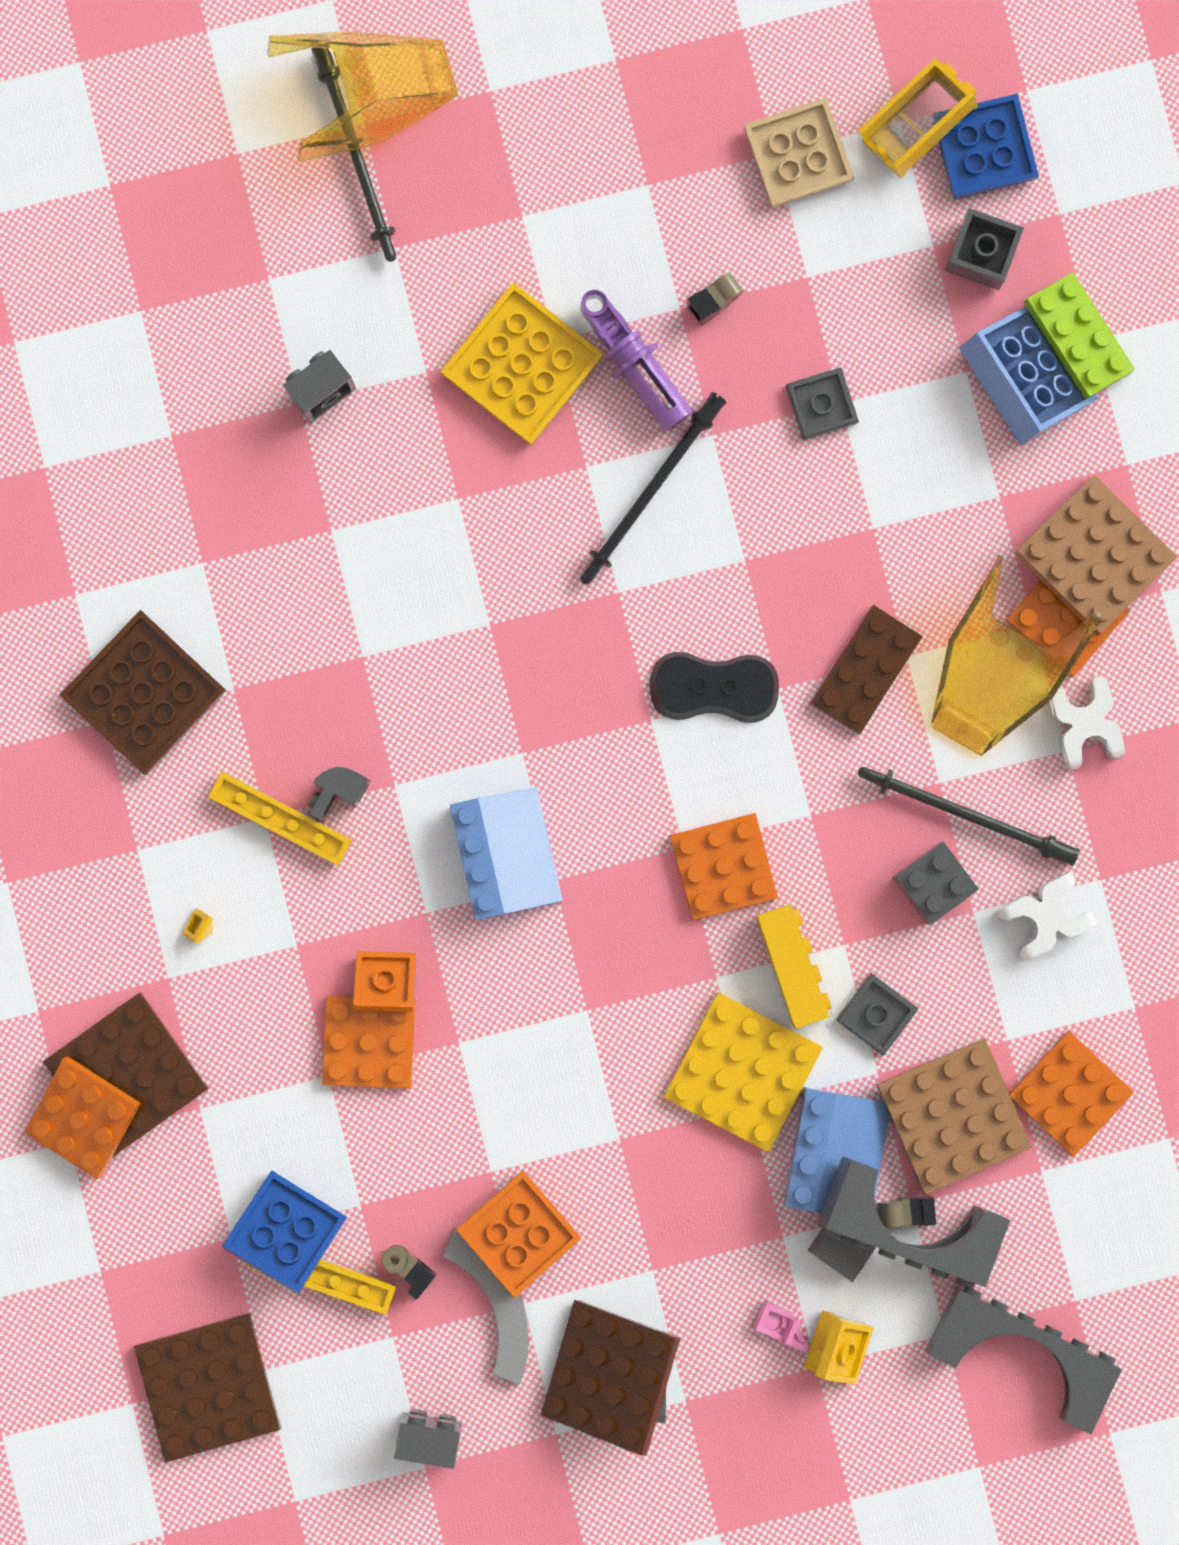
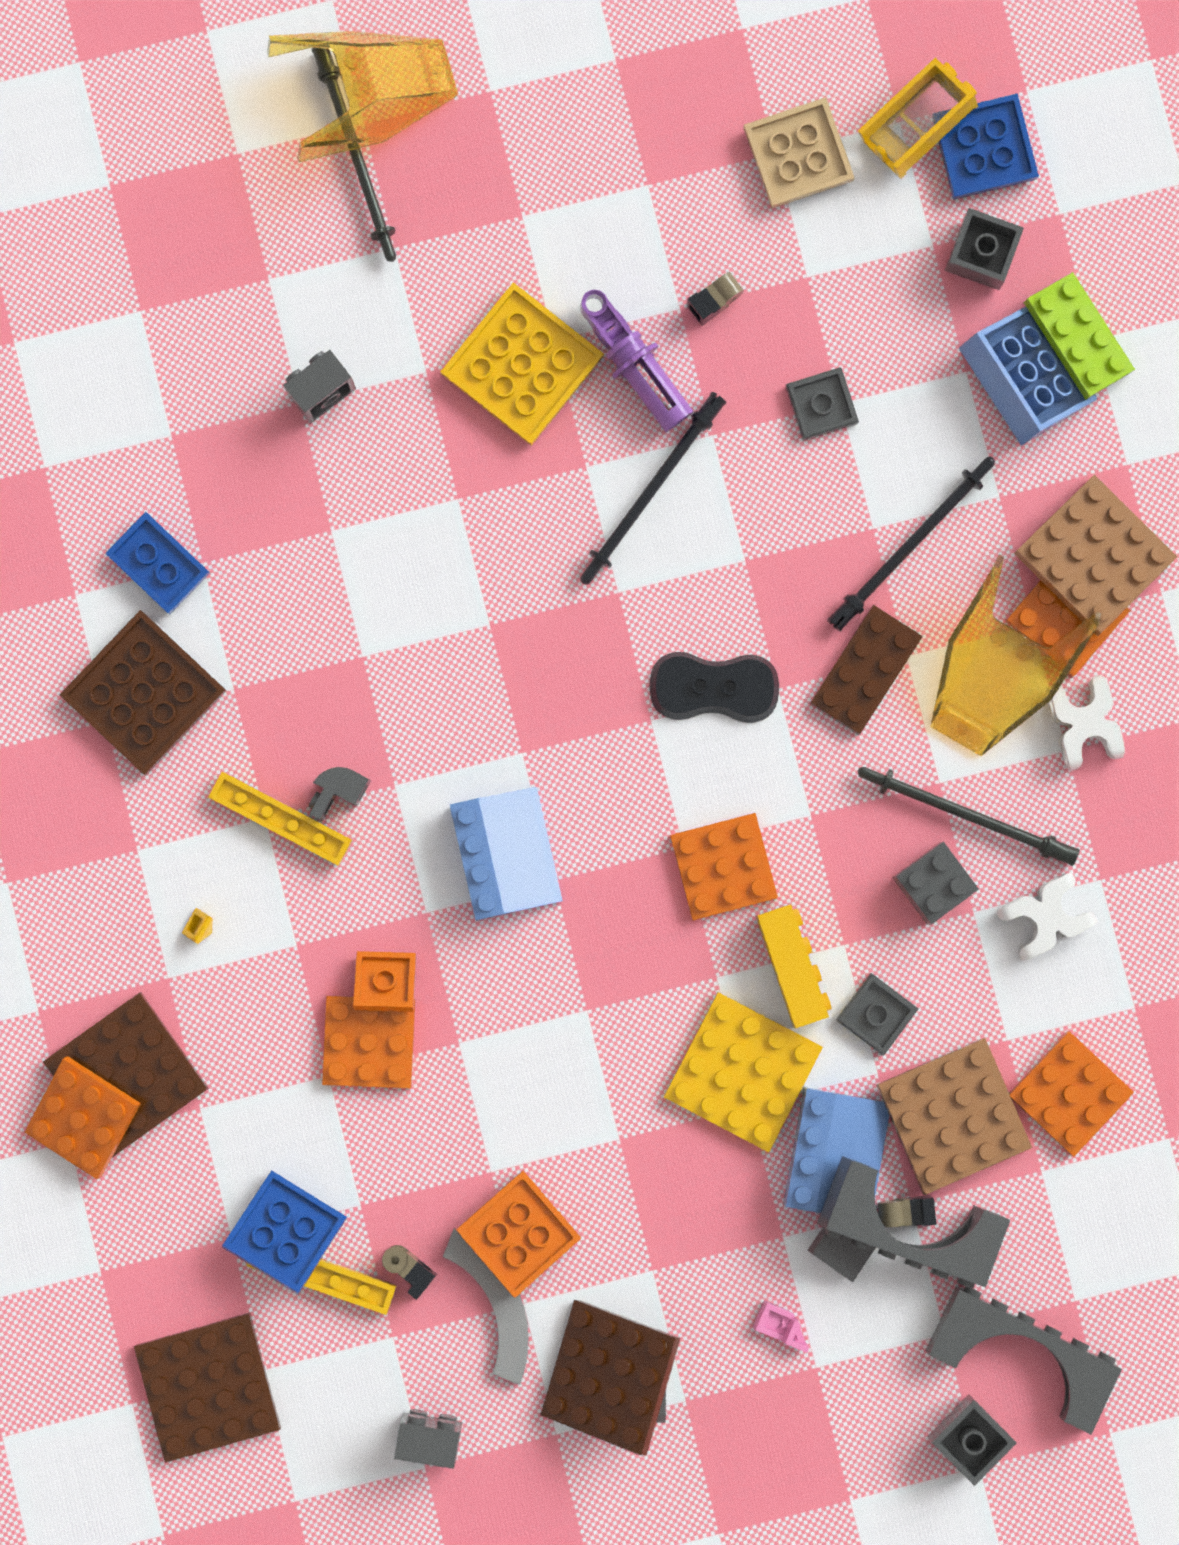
(157, 563): none -> blue plate
(838, 1348): yellow bracket -> none
(855, 602): none -> black bar
(971, 1440): none -> dark grey brick

